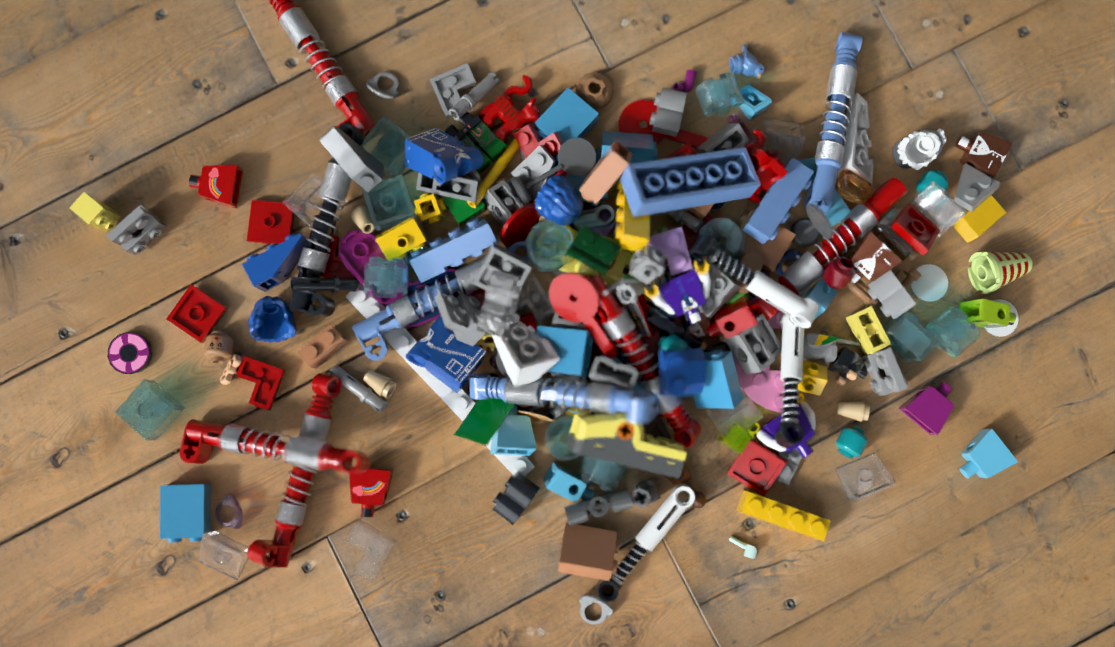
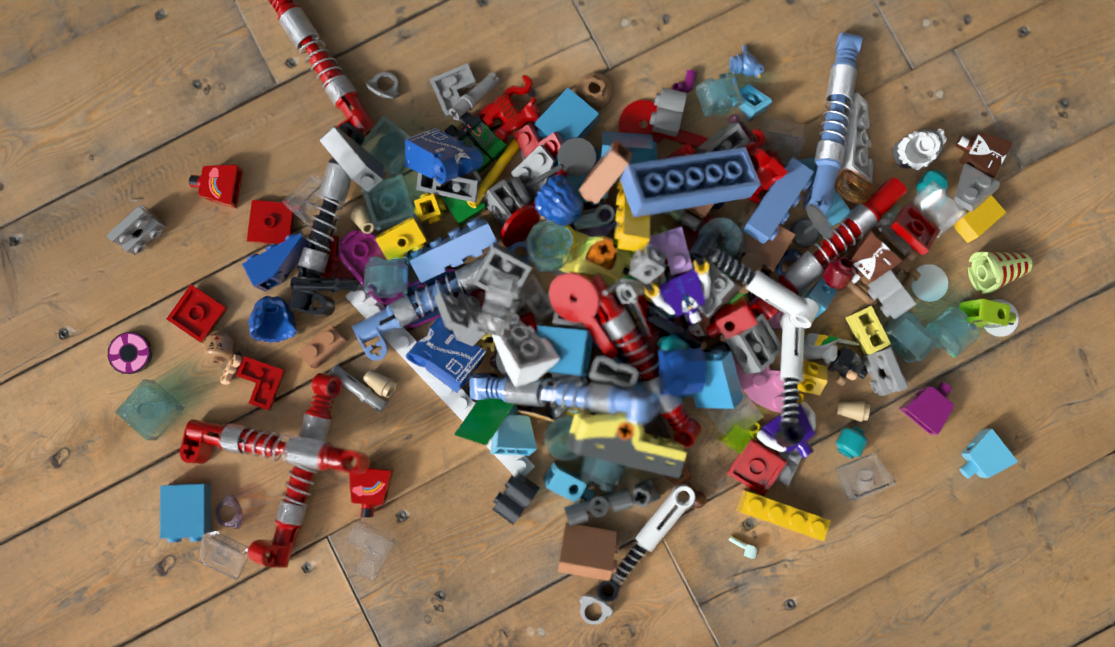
(95, 212): light yellow brick -> none
(593, 250): dark green plate -> none

